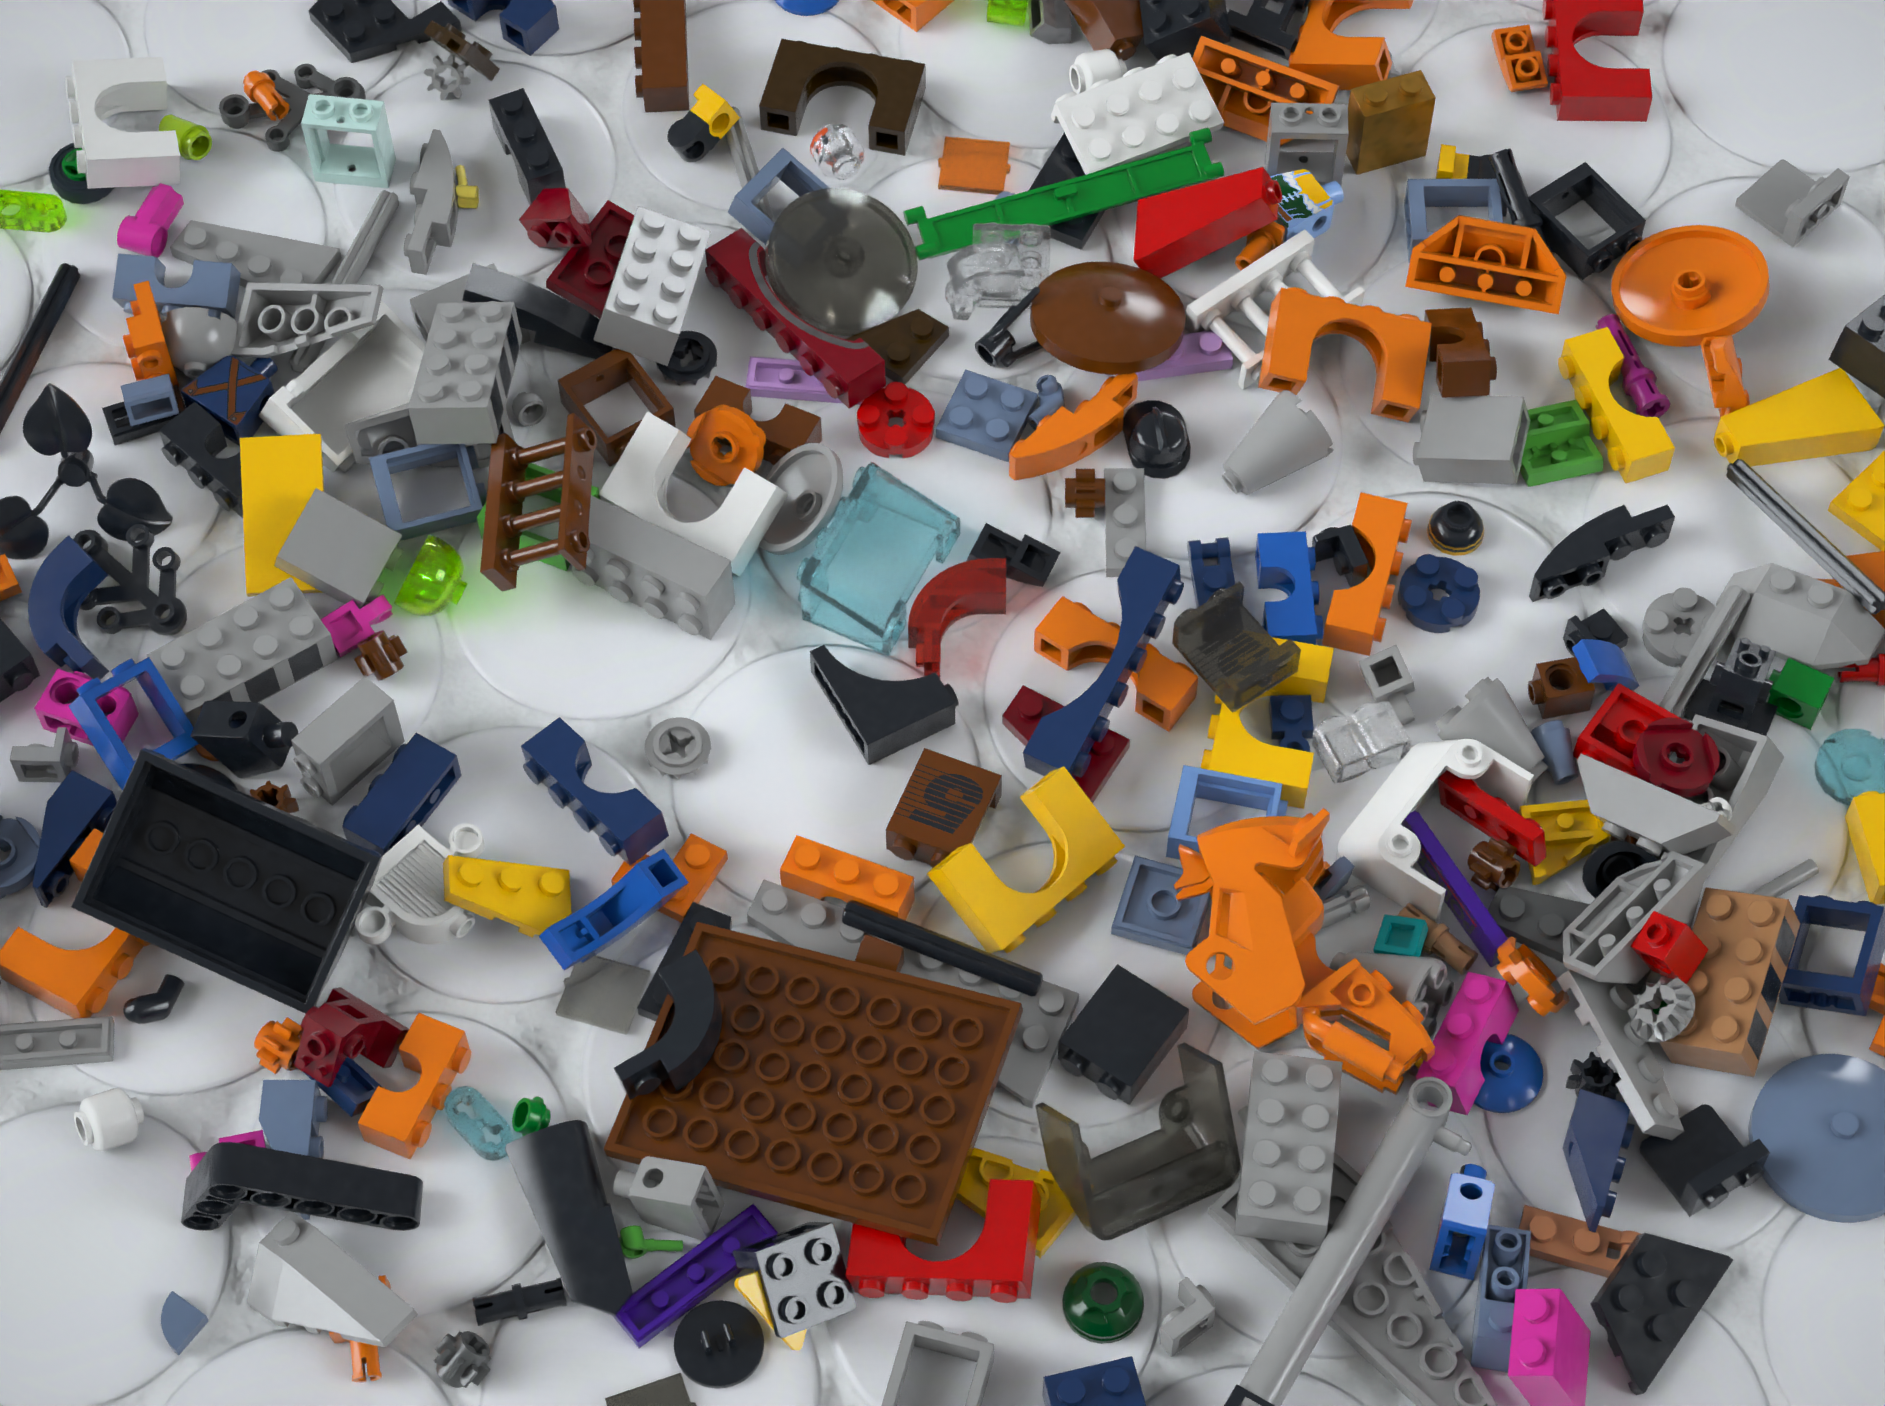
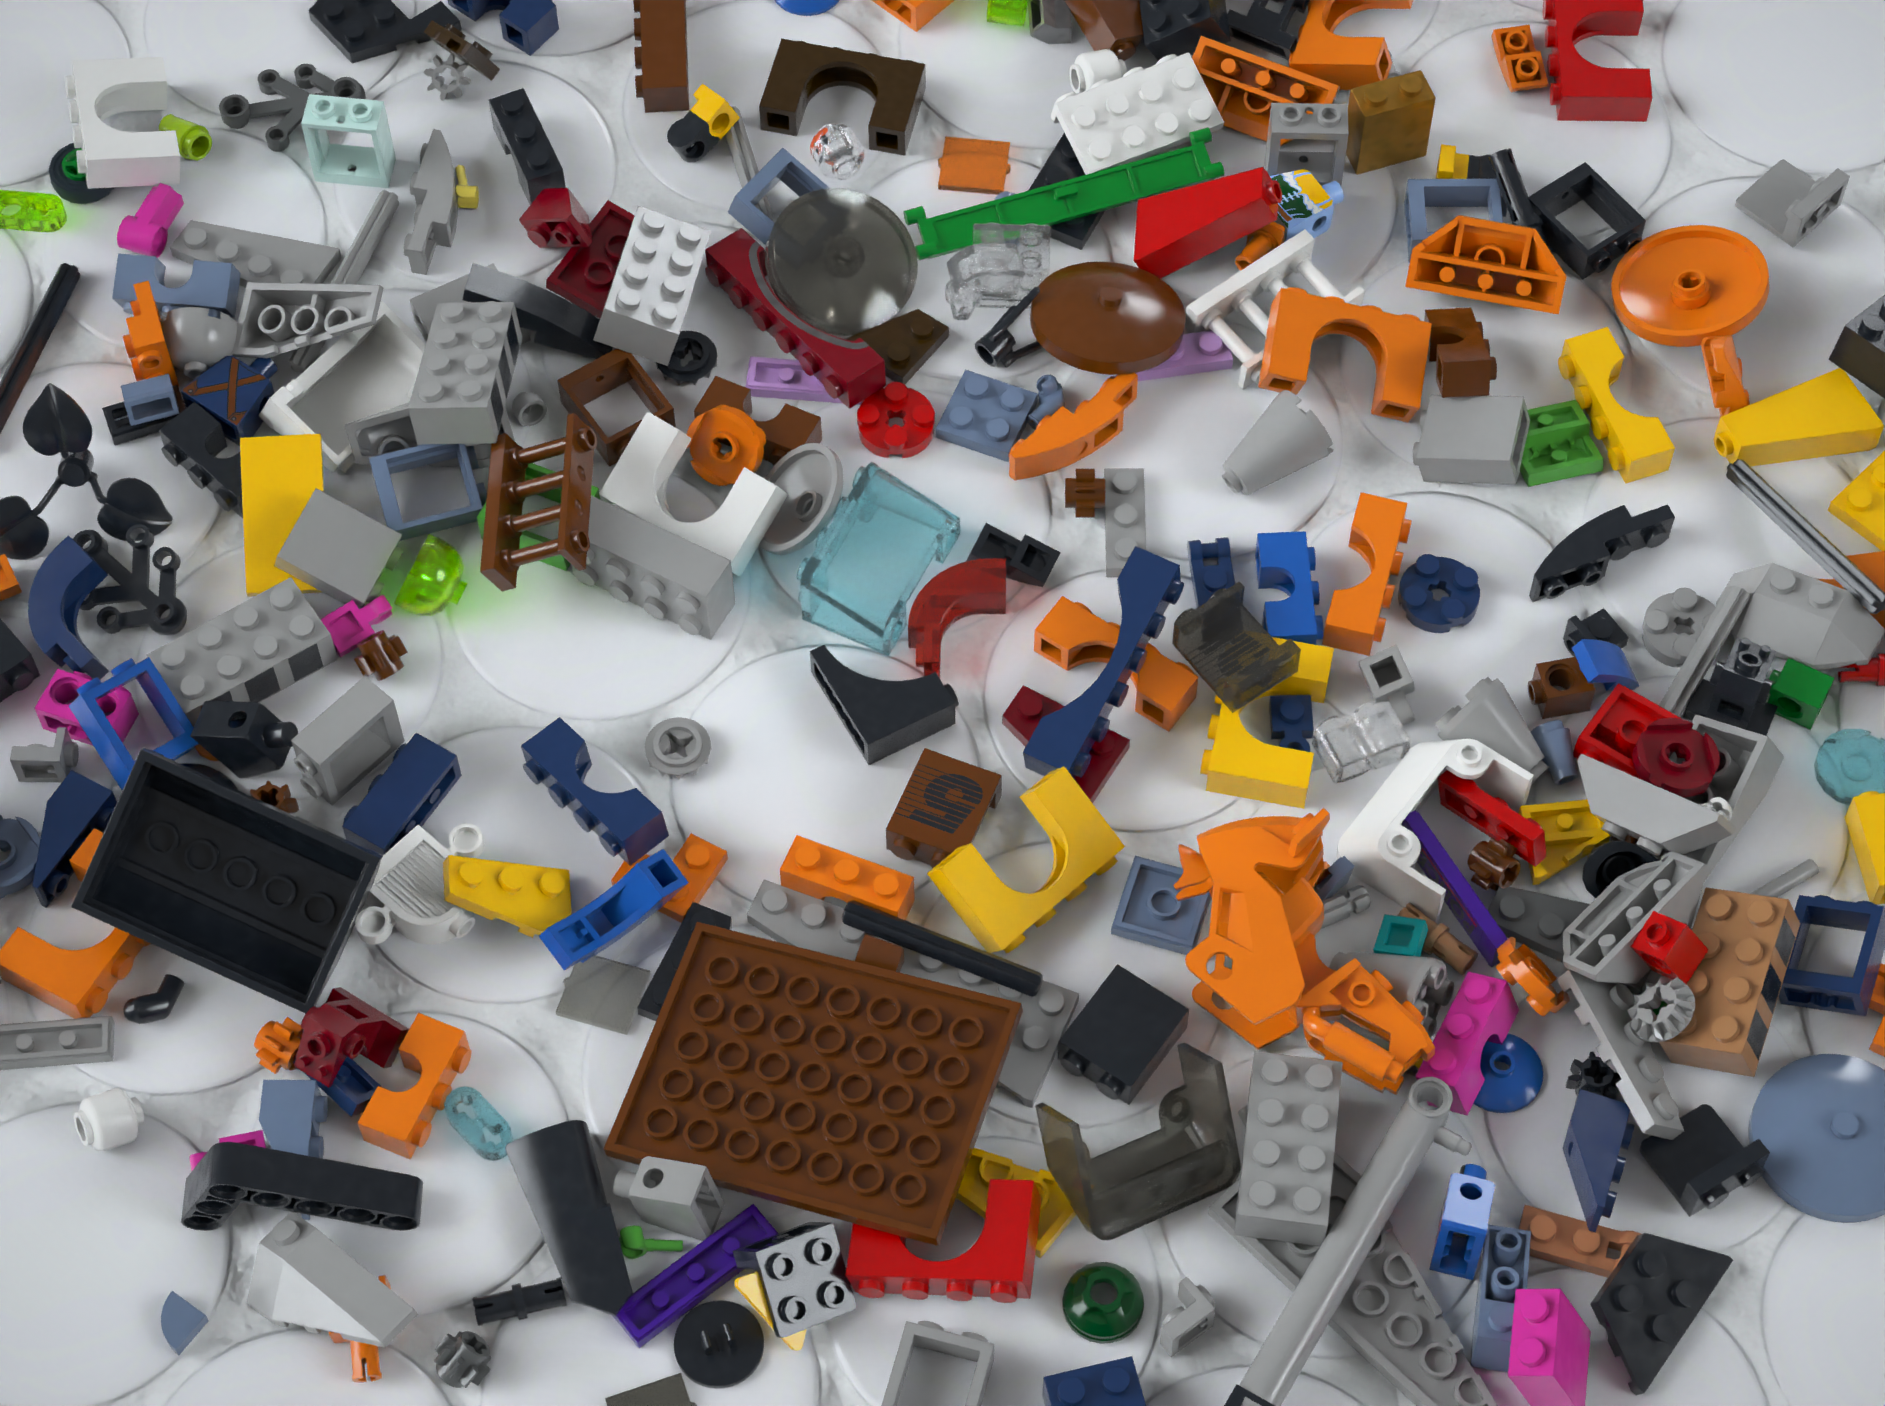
(261, 90): orange animal -> none
(530, 1115): green plate -> none
(689, 1040): black arch -> none
(1156, 438): black piece -> none
(1221, 788): medium blue window -> none
(1345, 550): black bracket -> none
(1456, 528): black piece -> none
(1637, 379): magenta pin -> none

